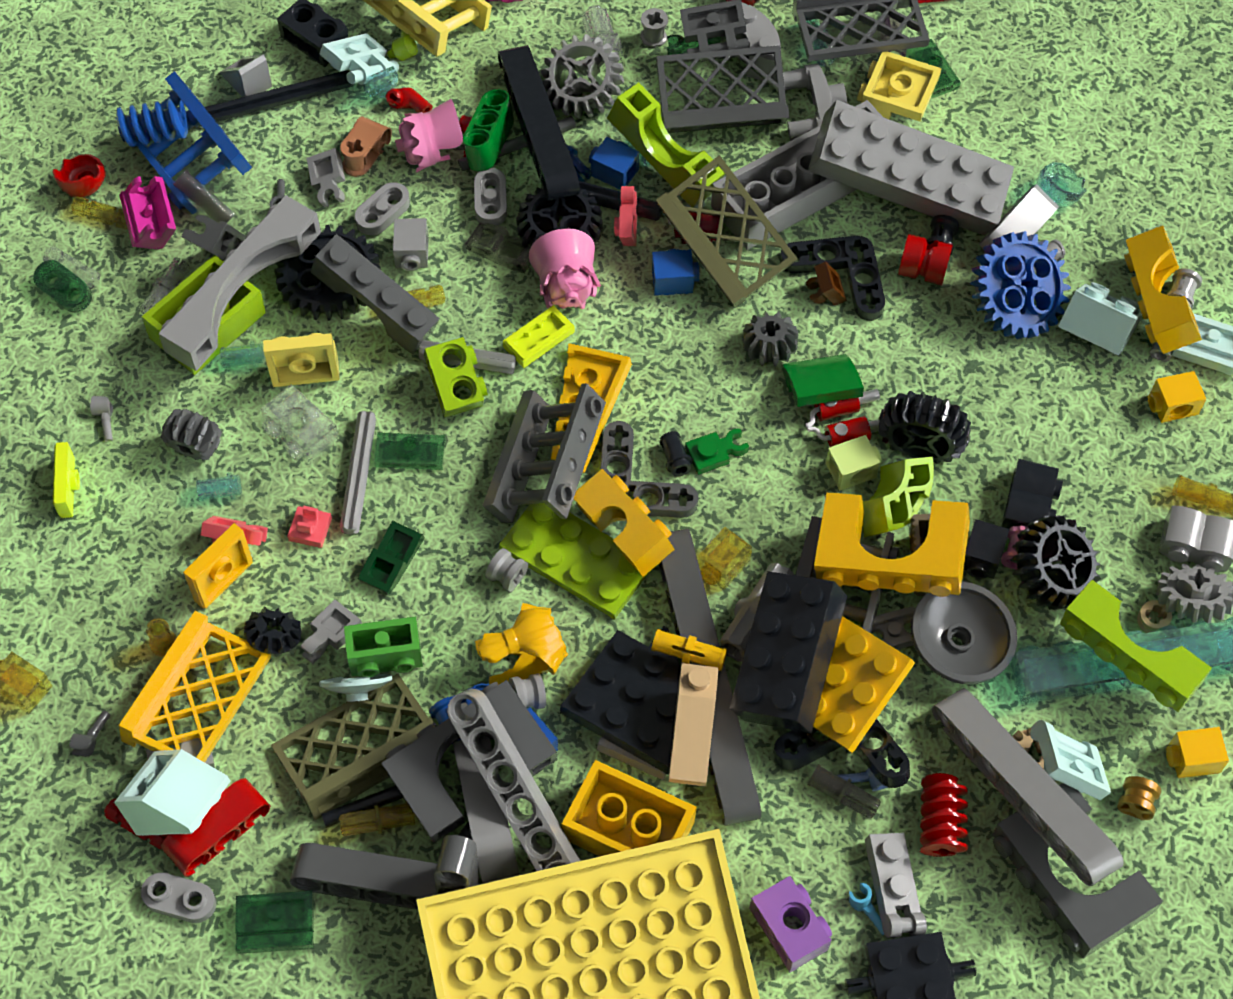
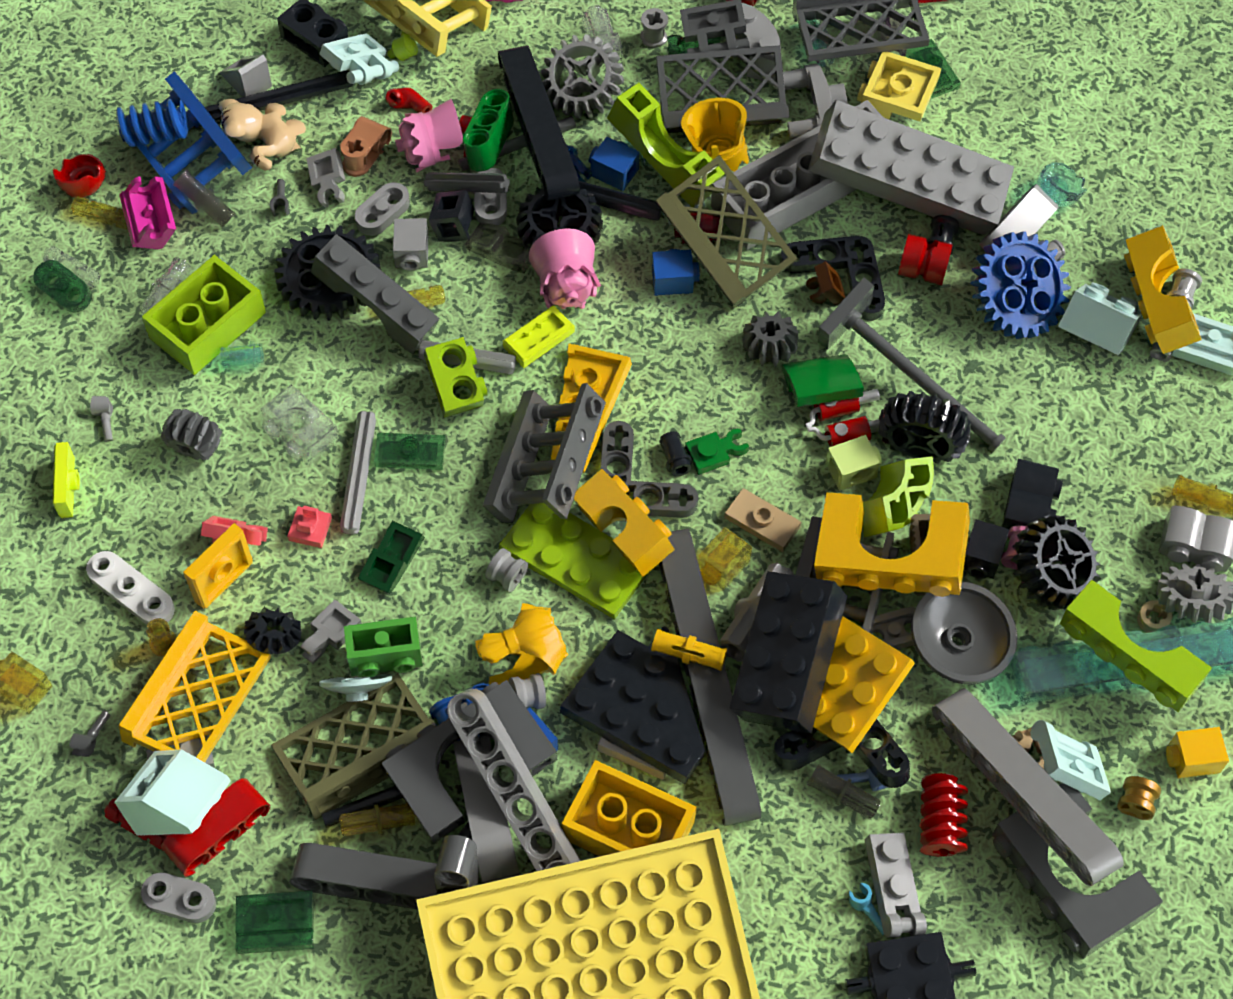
(135, 600): none -> white plate
(217, 238): dark grey hinge -> none
(219, 487): clear light blue pin -> none
(249, 124): none -> tan animal
(281, 235): light grey arch -> none
(301, 359): light yellow plate -> none
(381, 82): clear light blue plate -> none
(451, 216): none -> black brick
(467, 181): none -> dark grey axle
(626, 224): coral plate -> none
(693, 724): tan slope -> none
(718, 129): none -> yellow hat
(762, 520): none -> tan plate
(792, 945): medium lavender brick -> none
(848, 317): none -> dark grey tile
(1176, 397): yellow brick -> none

